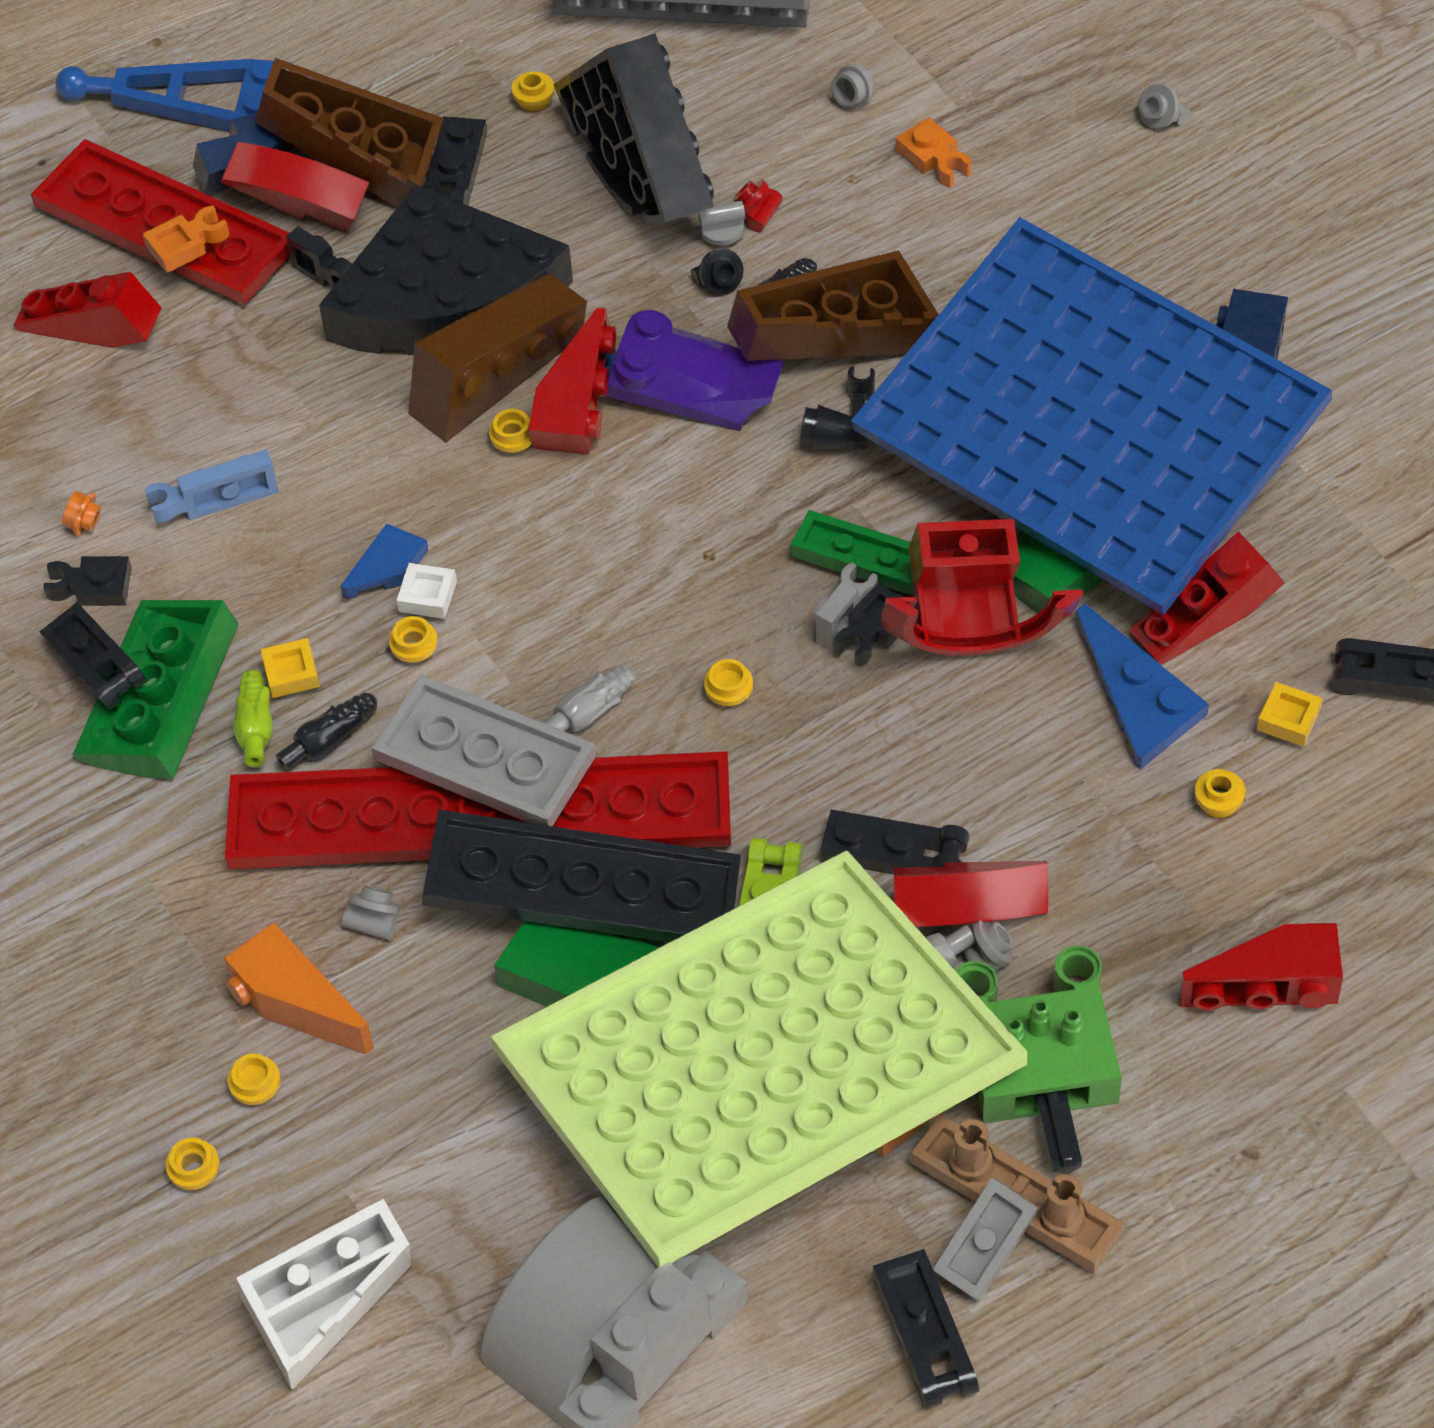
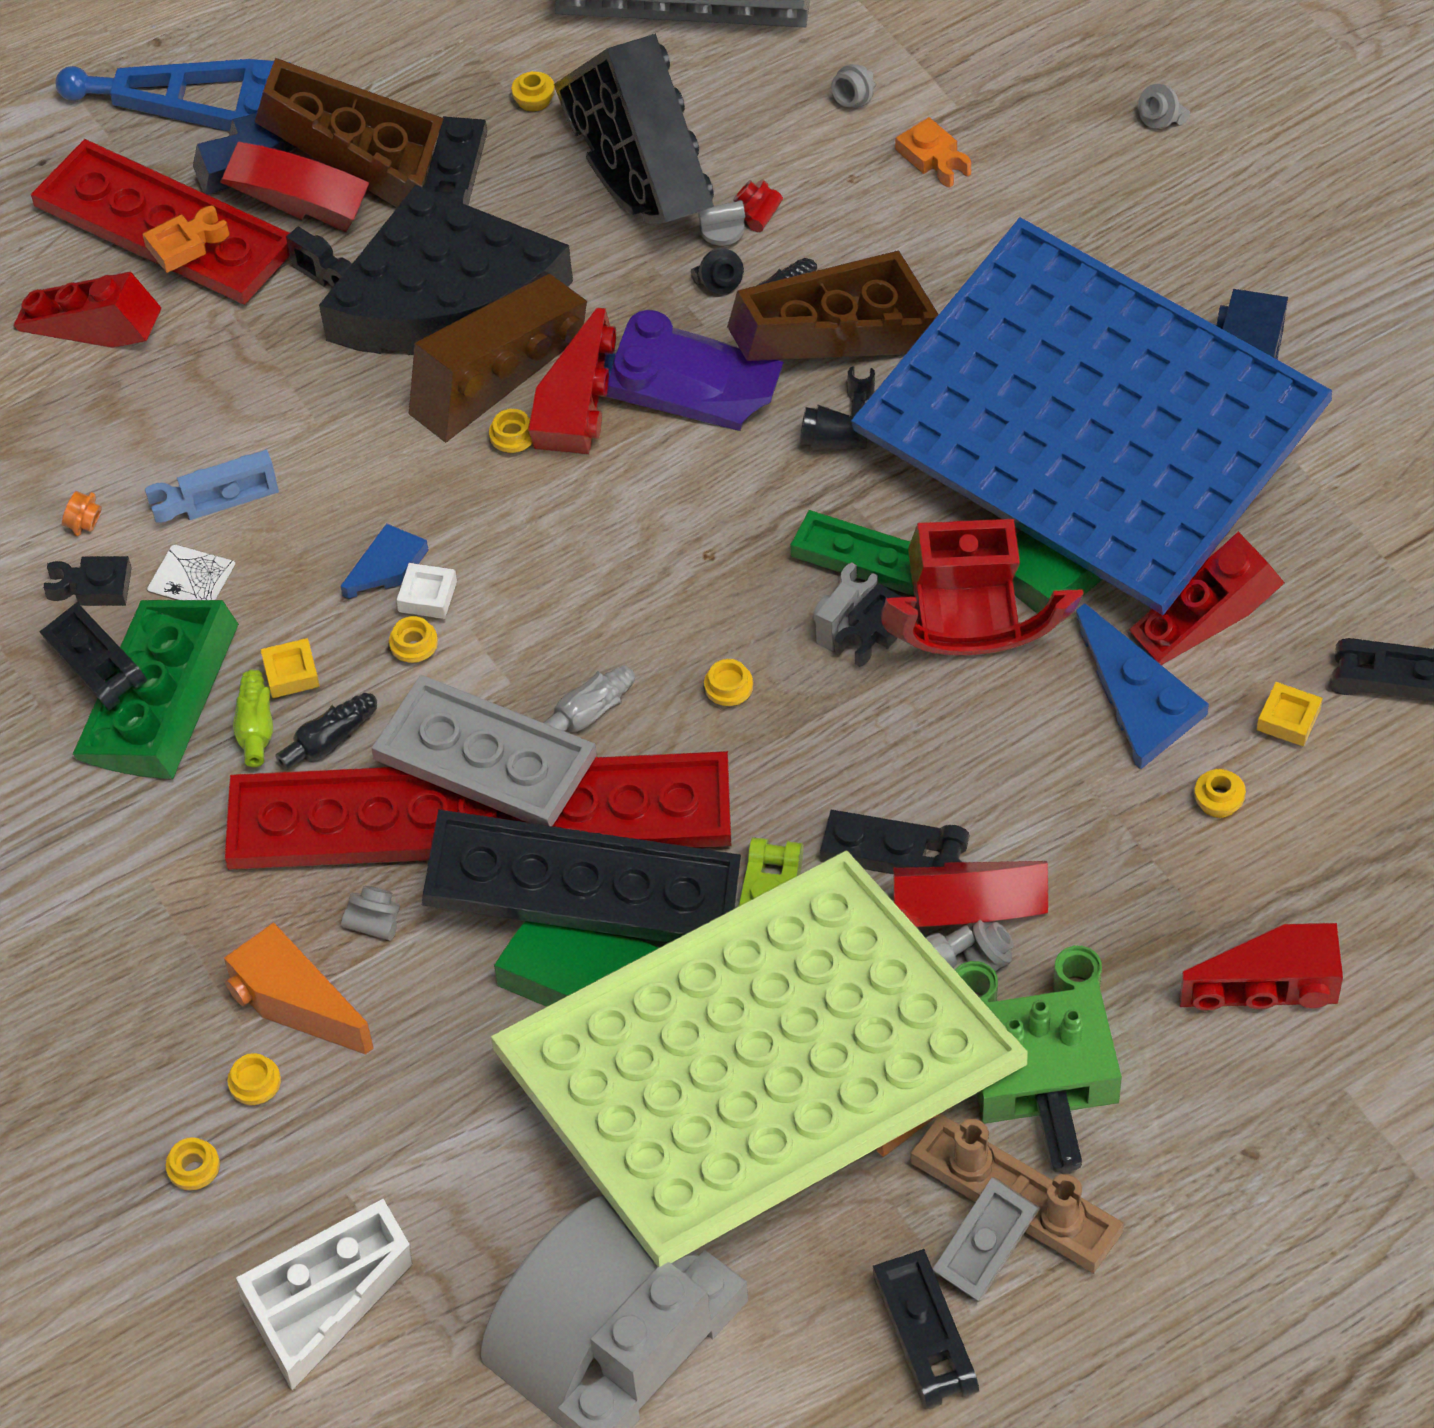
(190, 575): none -> white sticker

